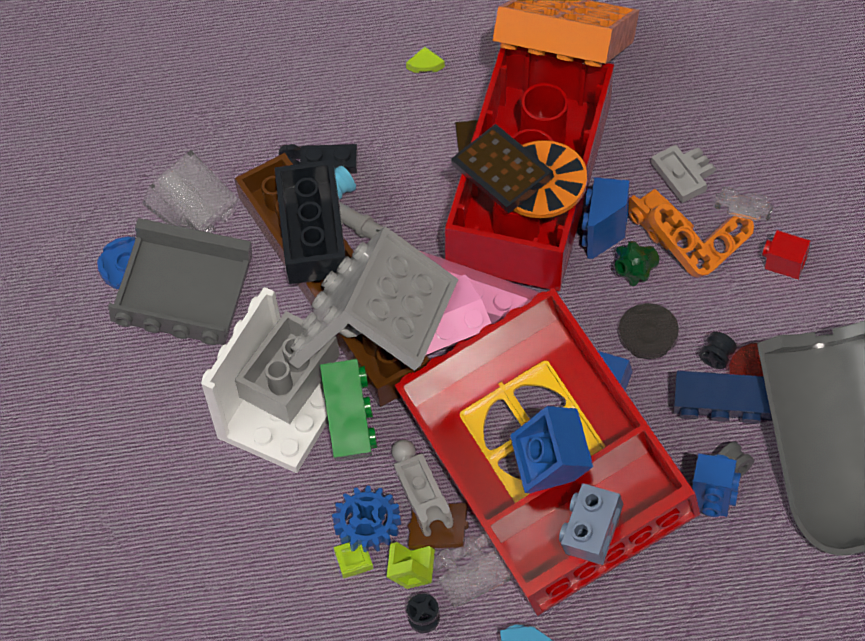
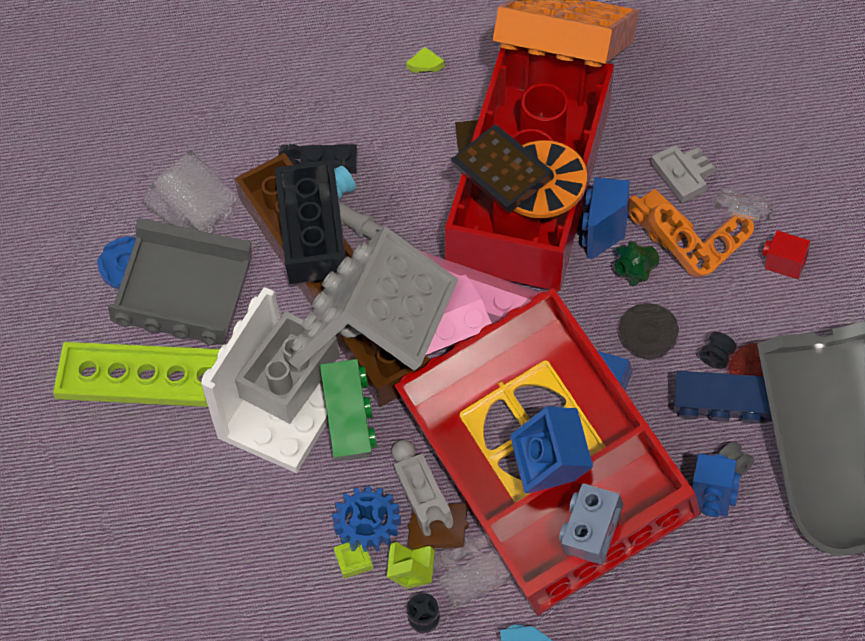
(135, 360): none -> lime plate

